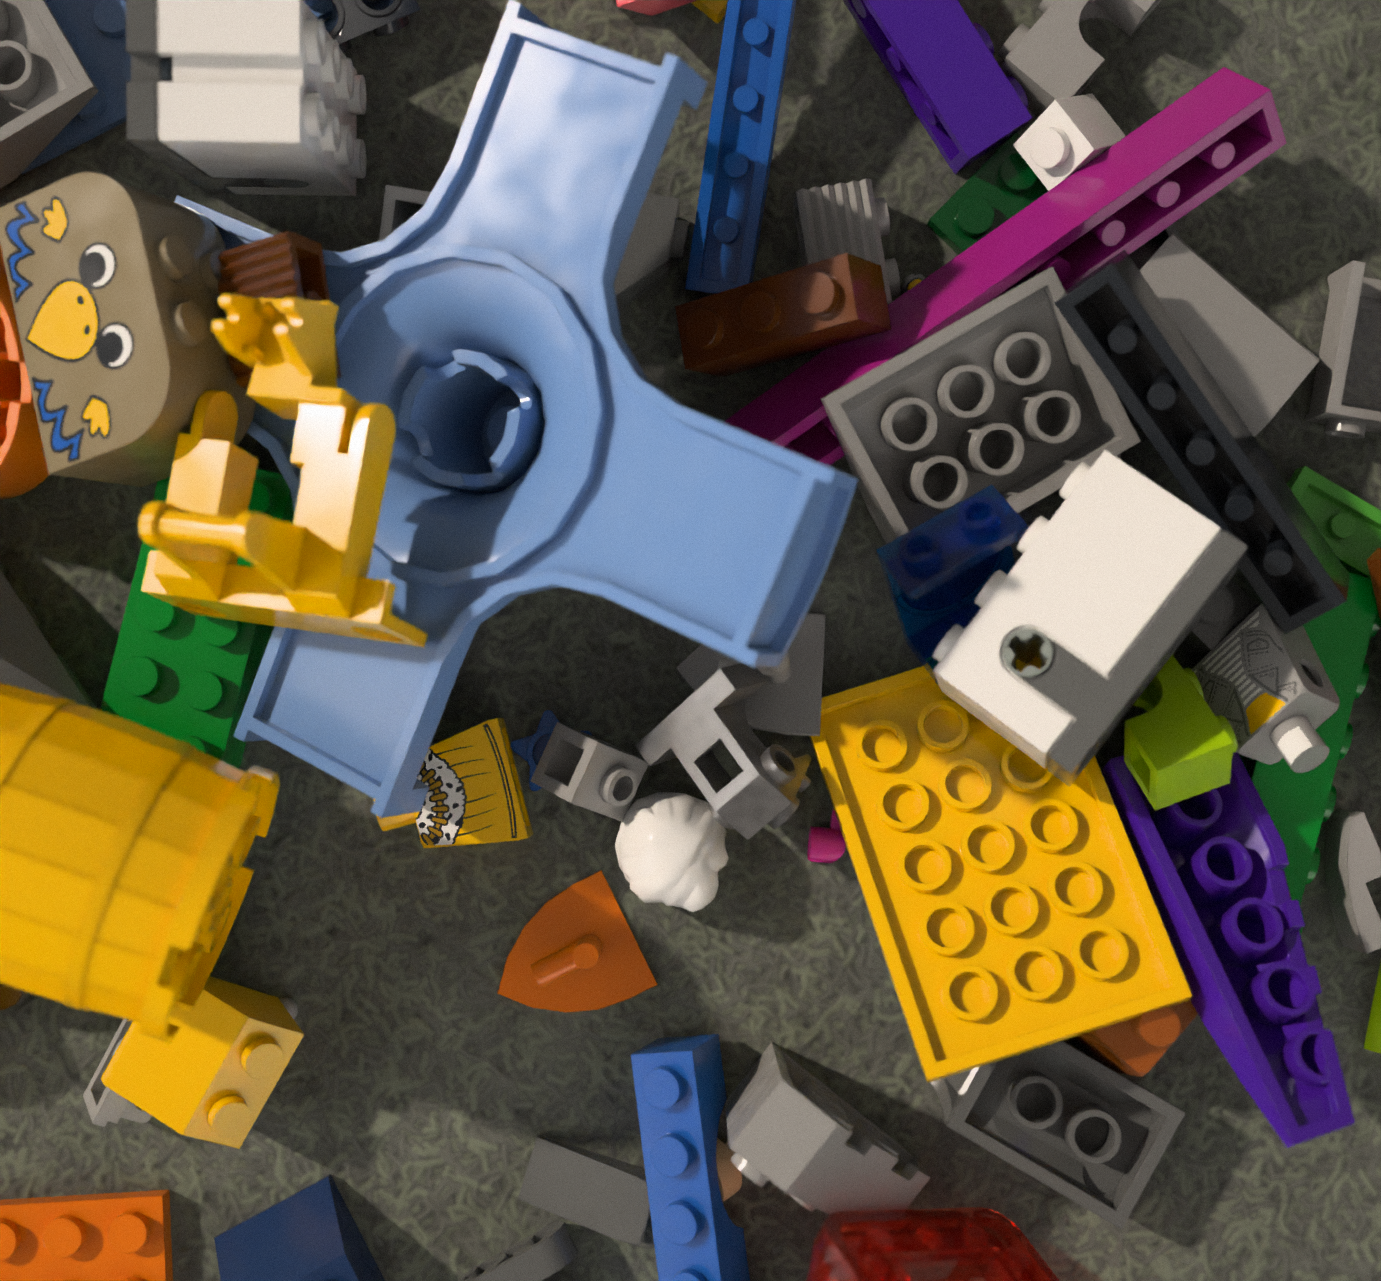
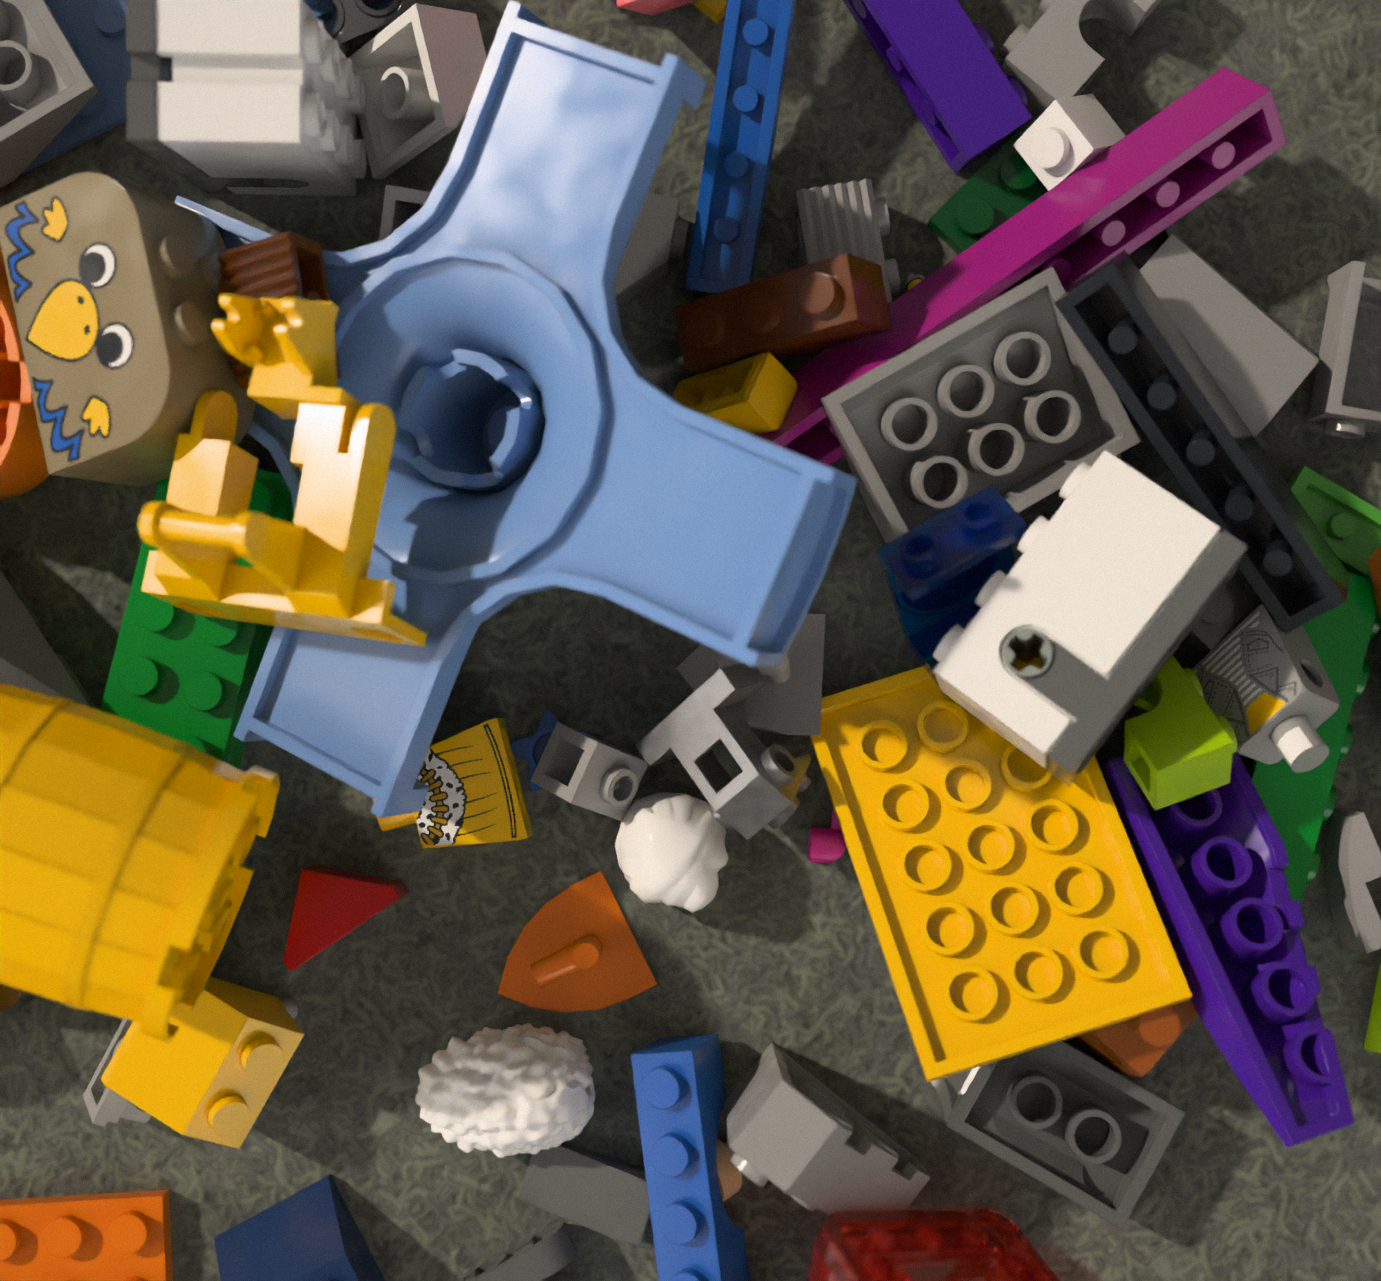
(332, 906): none -> red slope
(417, 82): none -> white slope
(508, 1090): none -> white piece
(743, 394): none -> yellow slope

